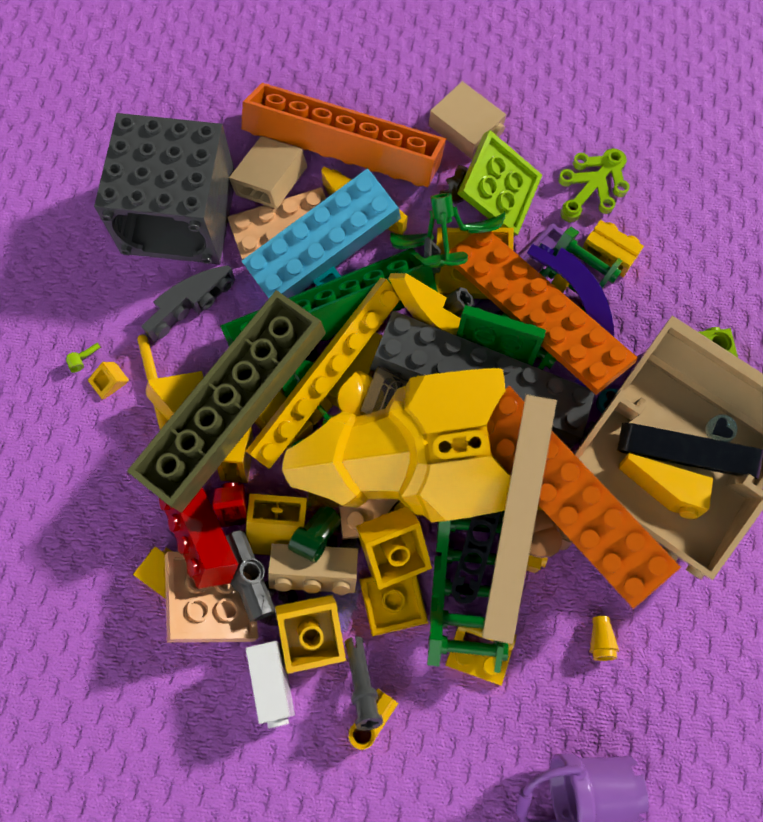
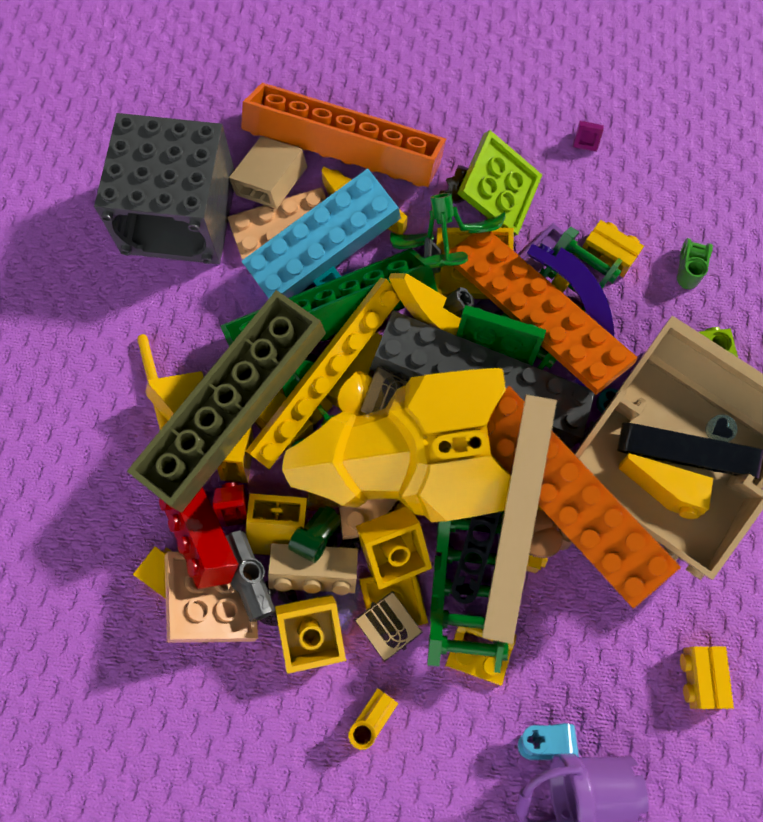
(75, 359): lime hand -> none
(107, 379): yellow slope -> none
(194, 292): dark grey slope -> none
(270, 684): white brick -> none
(364, 694): dark grey pin -> none
(388, 626): none -> piece
(465, 117): tan brick -> none
(551, 740): none -> medium azure piece
(588, 136): none -> magenta tile
(594, 181): lime plant -> none
(603, 640): yellow cone -> none
(693, 259): none -> bright green piece
(707, 678): none -> yellow brick

